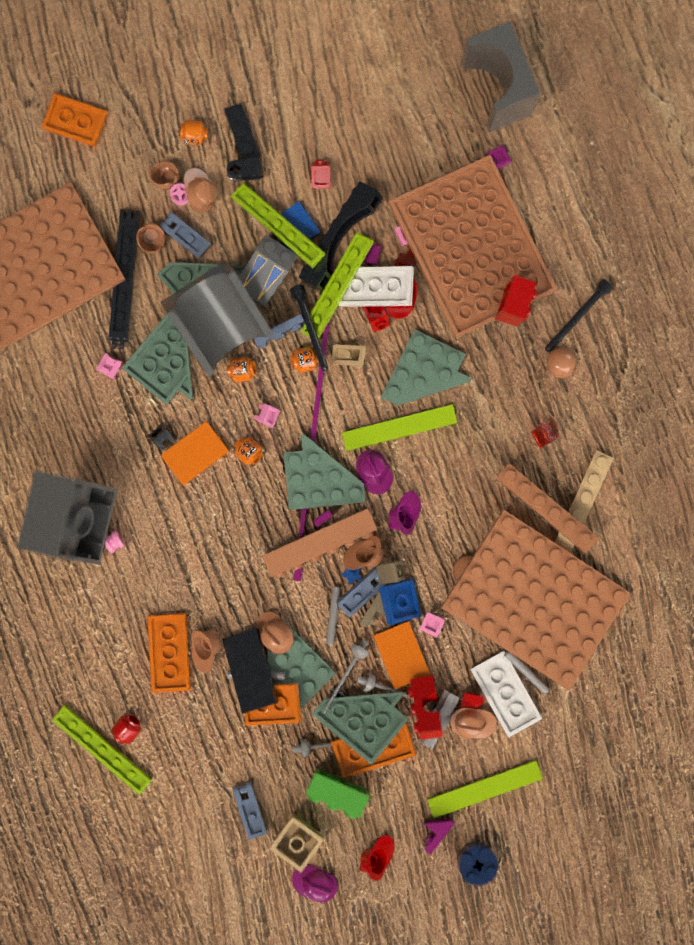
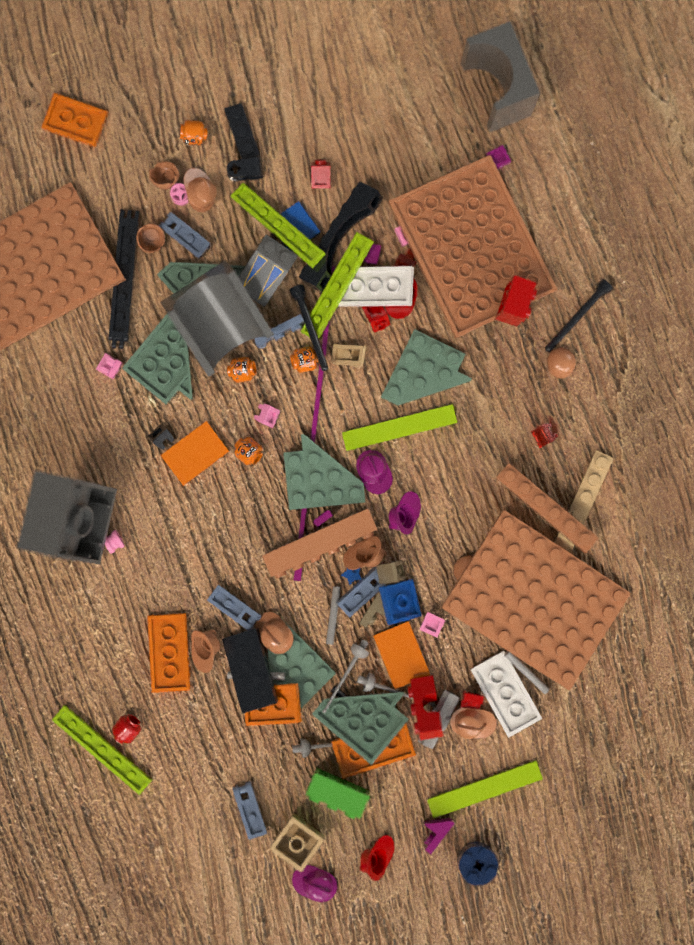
(233, 607): none -> sand blue plate

